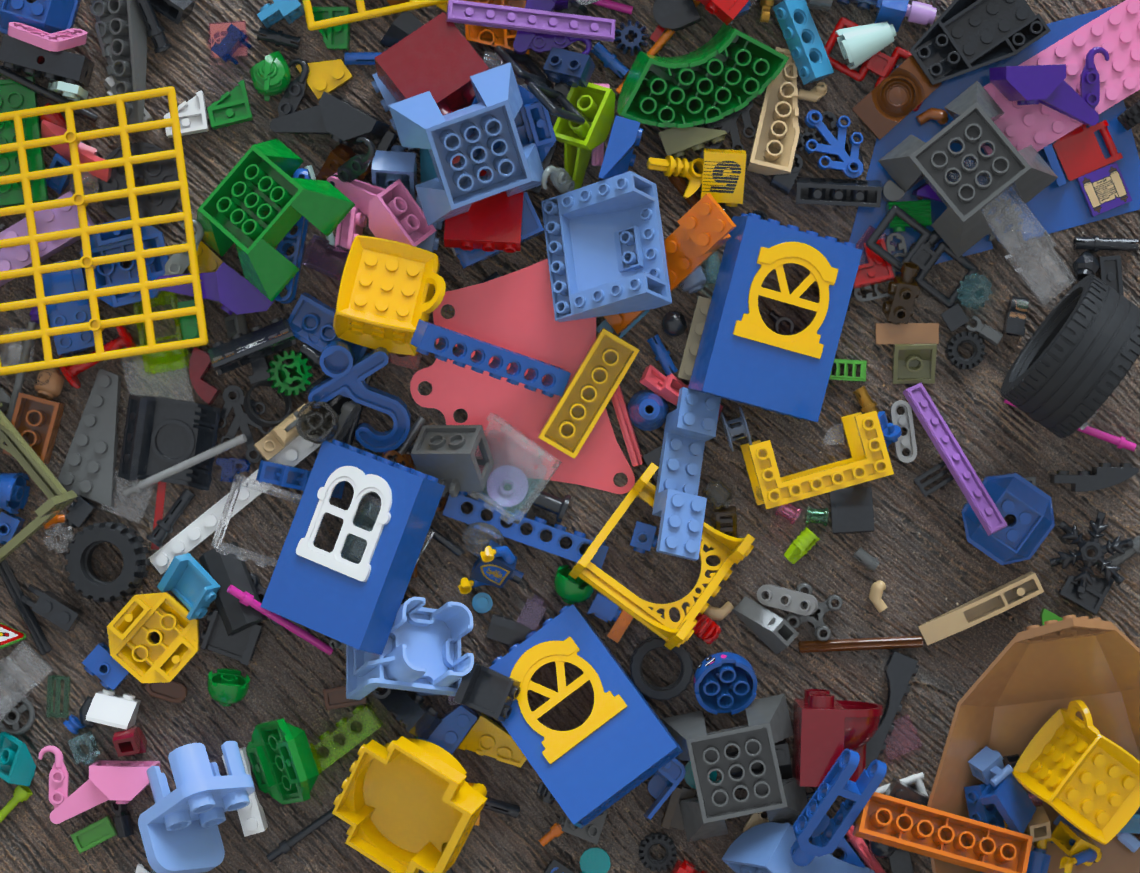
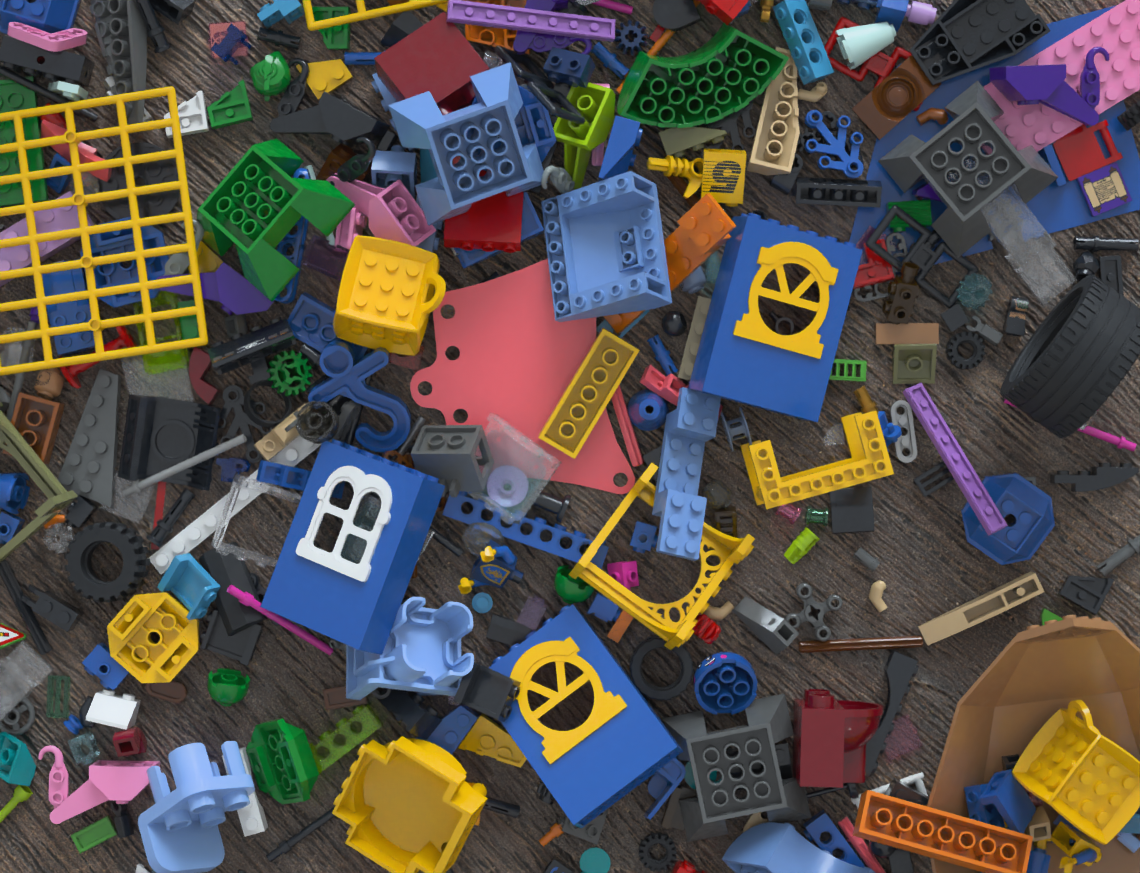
(427, 333): blue brick -> none
(624, 573): none -> dark pink brick
(795, 599): light grey plate -> none
(835, 784): blue piece -> none
(891, 192): dark grey brick -> none
(989, 767): medium blue brick -> none
(1092, 544): black piece -> none

